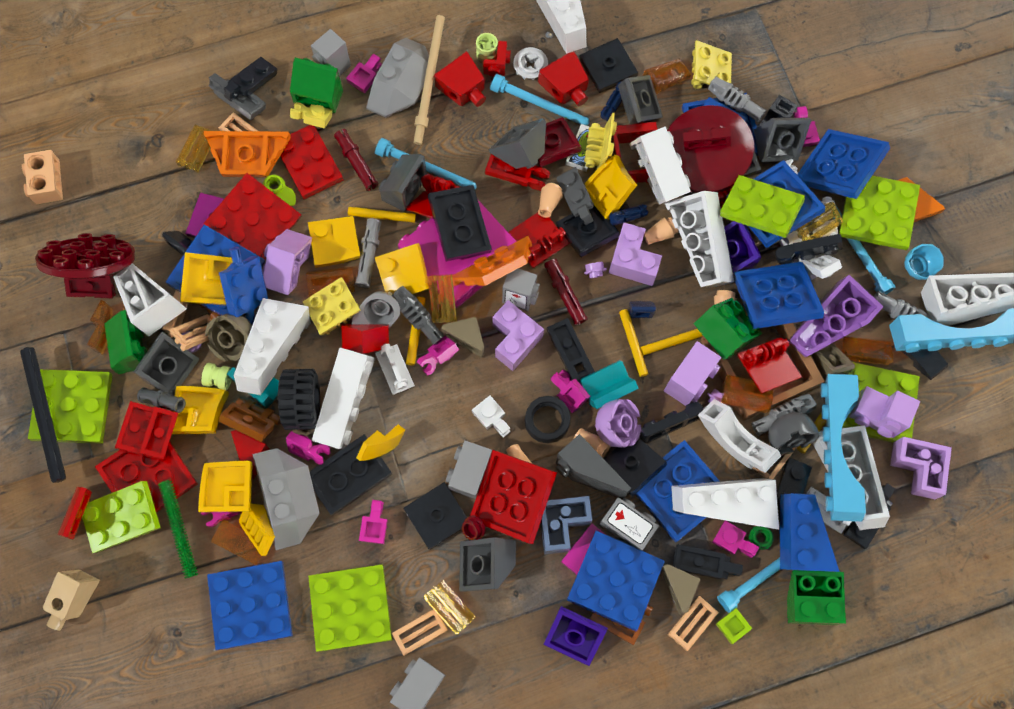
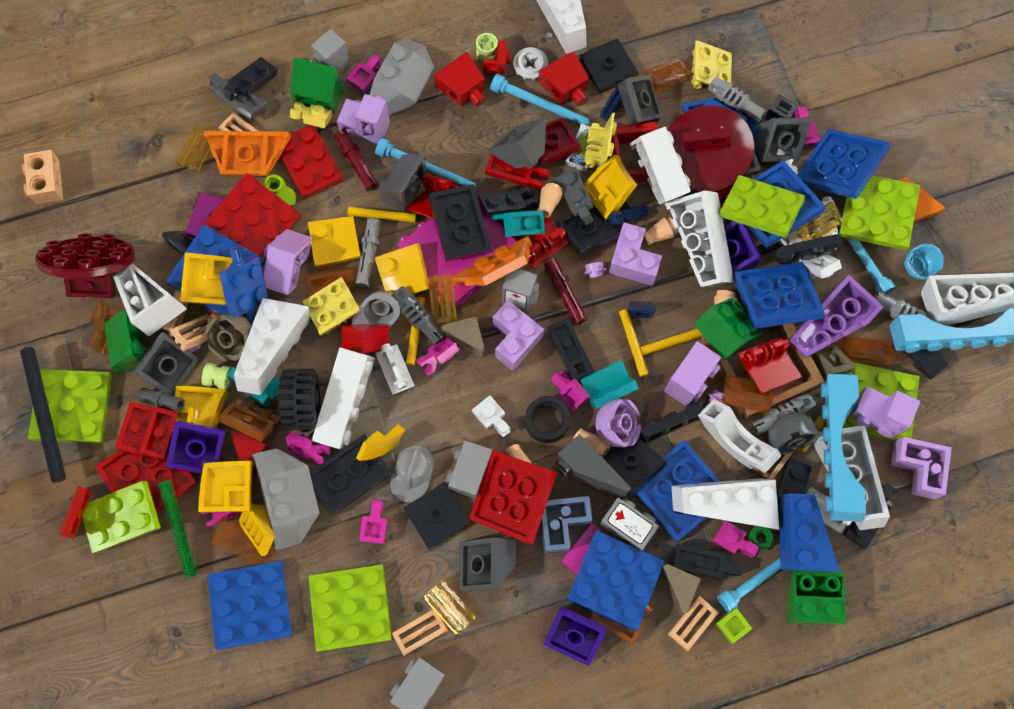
(68, 596): tan torso -> none
(194, 446): none -> dark purple slope
(365, 118): none -> lavender brick
(411, 473): none -> light grey piece
(421, 120): tan bar -> none
(473, 528): dark red plate -> none
(508, 201): none -> black hinge
(522, 223): none -> teal panel

